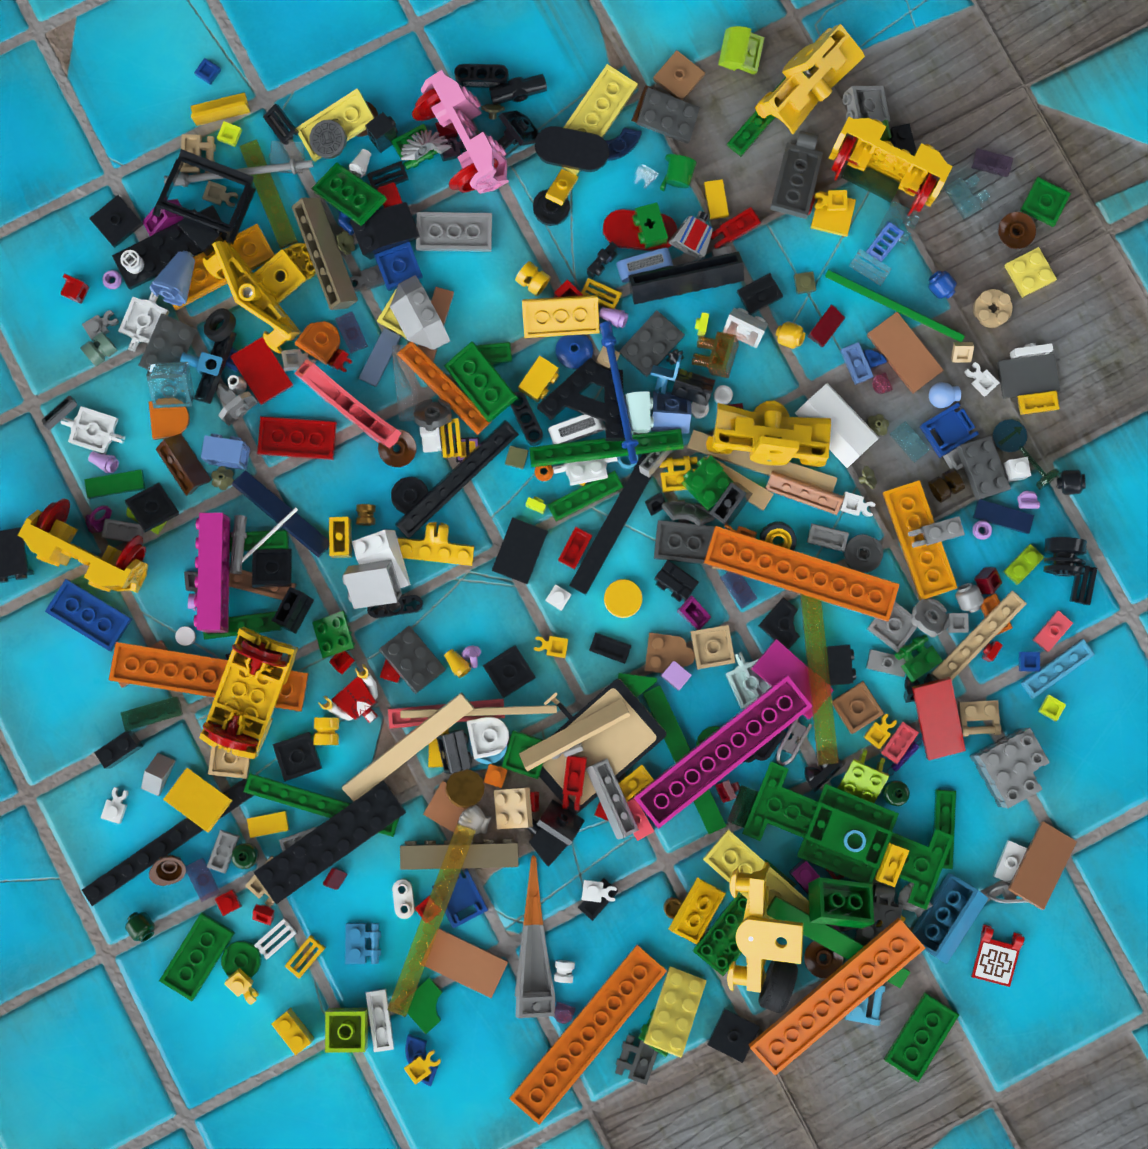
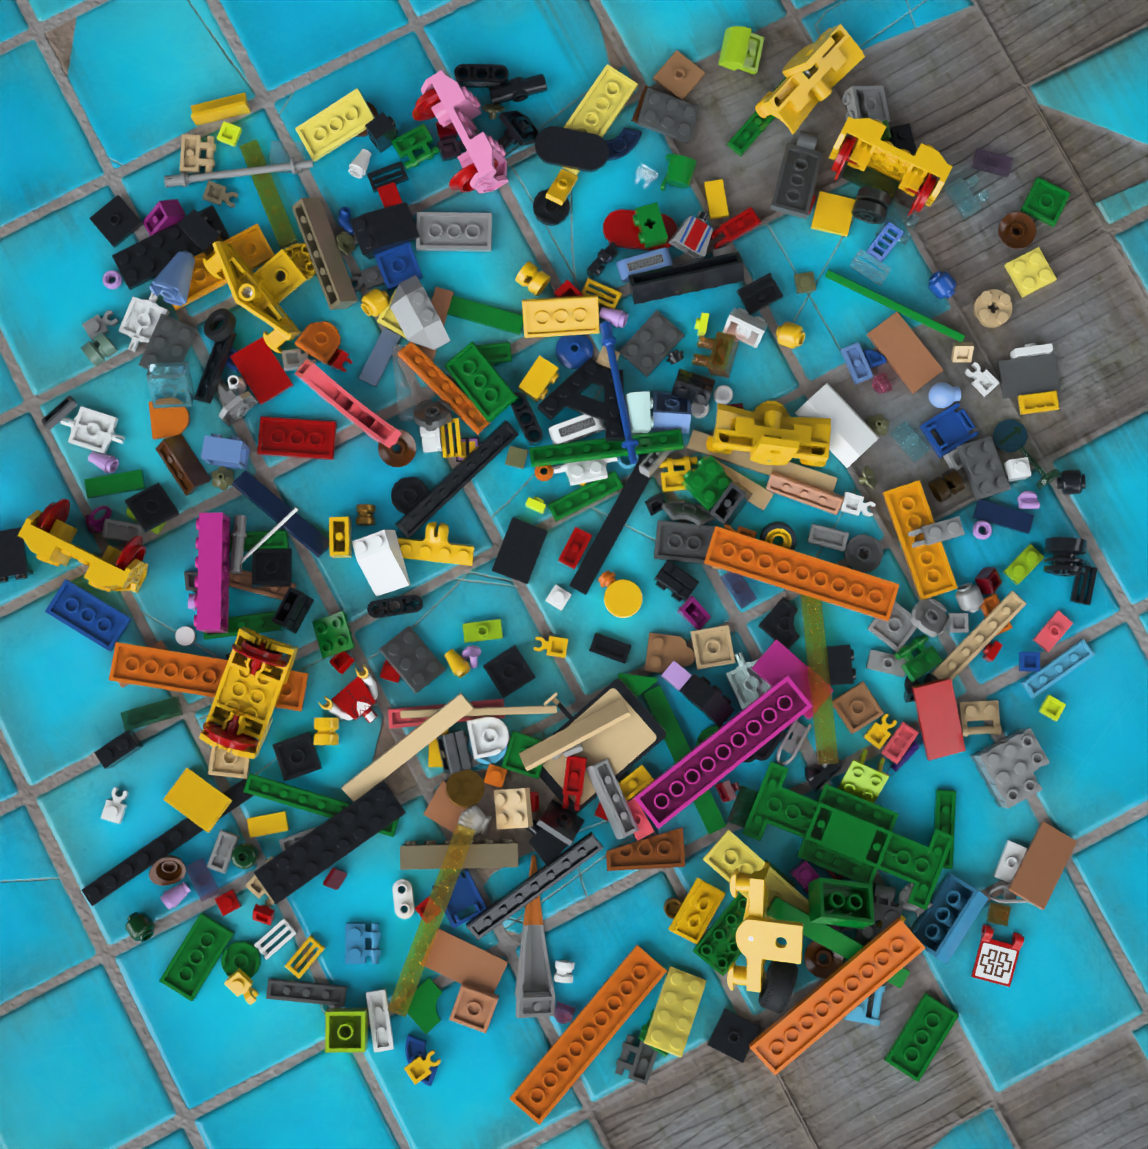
(74, 289): red panel -> none
(135, 265): white wheel -> none
(157, 774): light grey slope -> none
(175, 895): none -> lavender cone
(200, 362): dark azure bracket -> none
(207, 71): blue tile -> none
(241, 209): black piece -> none
(289, 135): black tile -> none
(293, 1031): yellow brick -> none
(306, 992): none -> dark grey tile
(328, 139): tile -> none
(349, 194): green tile -> none
(351, 332): plate -> none
(372, 584): brick -> none
(375, 302): none -> yellow head
(423, 144): light grey hair -> none
(474, 1007): none -> nougat tile
(482, 631): none -> lime plate
(486, 315): none -> green tile
(534, 885): none -> black tile
(592, 908): black tile -> none
(594, 891): white plate -> none
(607, 578): none -> orange plate
(658, 851): none -> dark orange wing
(664, 376): dark azure bracket -> none
(707, 699): none -> black brick
(826, 326): dark red slope -> none
(835, 200): yellow plate -> none
(846, 837): medium azure piece -> none
(871, 205): none -> pearl dark grey wheel
(889, 793): dark green head -> none
(892, 864): yellow plate -> none
(998, 914): none -> clear orange tile

